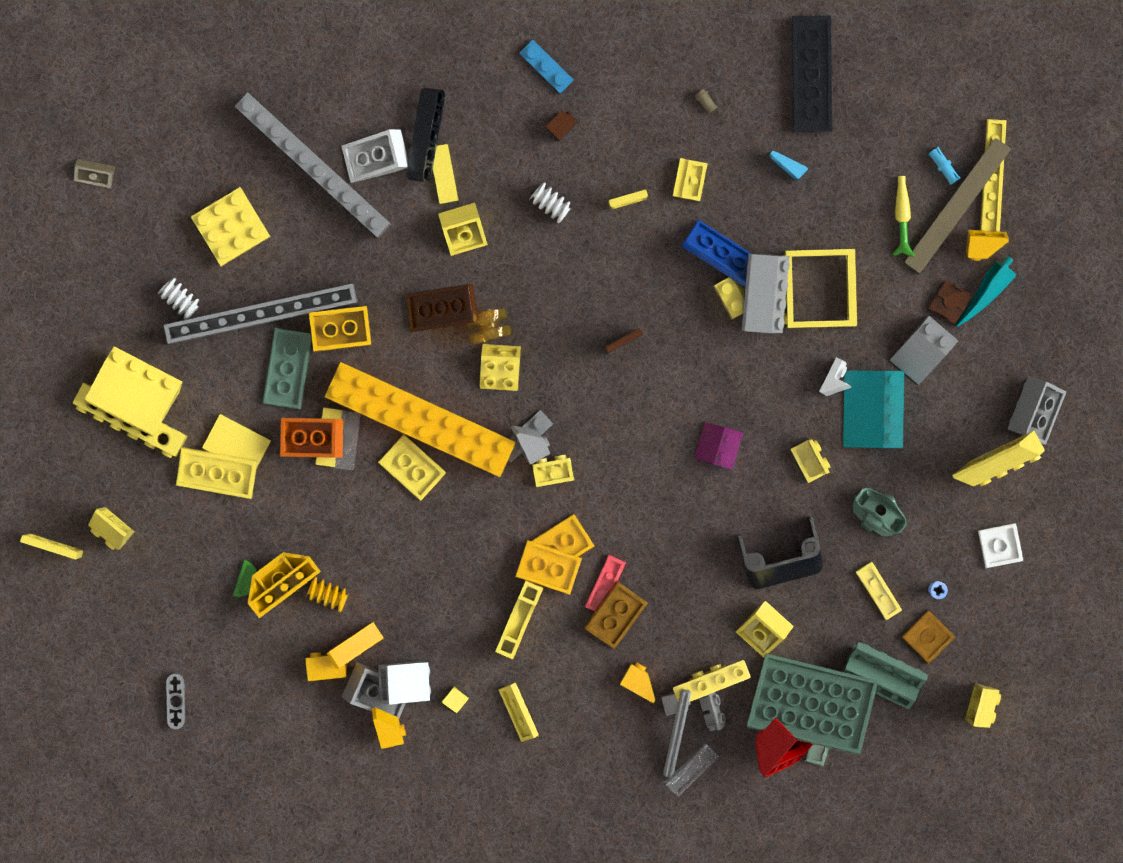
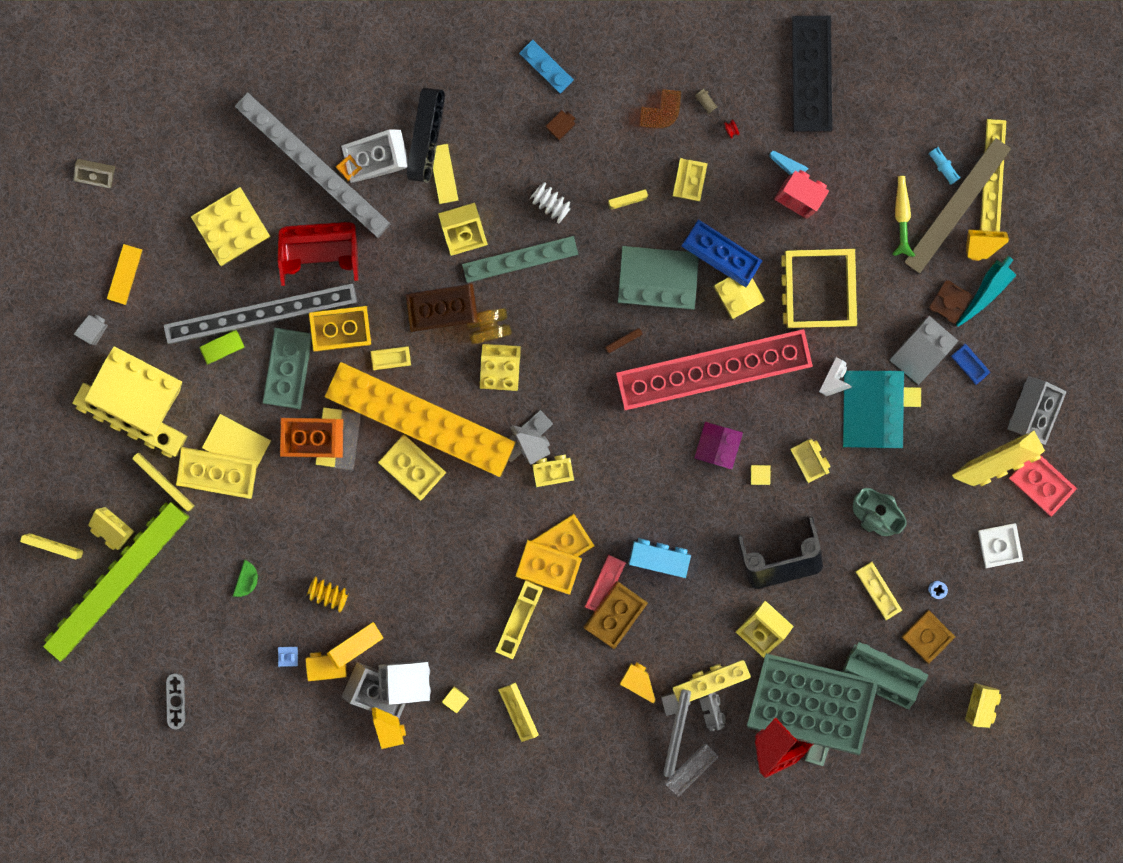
(91, 329): none -> light grey slope
(117, 580): none -> lime brick
(124, 274): none -> yellow tile
(163, 482): none -> light yellow tile
(179, 298): white piece -> none
(221, 347): none -> lime slope
(279, 580): yellow wedge -> none
(287, 656): none -> light blue tile
(317, 244): none -> red windscreen
(343, 169): none -> light orange tile
(390, 358): none -> light yellow tile
(520, 259): none -> sand green plate
(658, 278): none -> sand green slope
(659, 558): none -> medium azure brick
(665, 115): none -> clear orange plate
(714, 369): none -> coral brick
(731, 128): none -> red bush
(760, 474): none -> light yellow tile
(765, 293): light grey slope -> none
(802, 194): none -> coral brick
(912, 397): none -> light yellow tile
(970, 364): none -> blue tile
(1043, 484): none -> coral tile

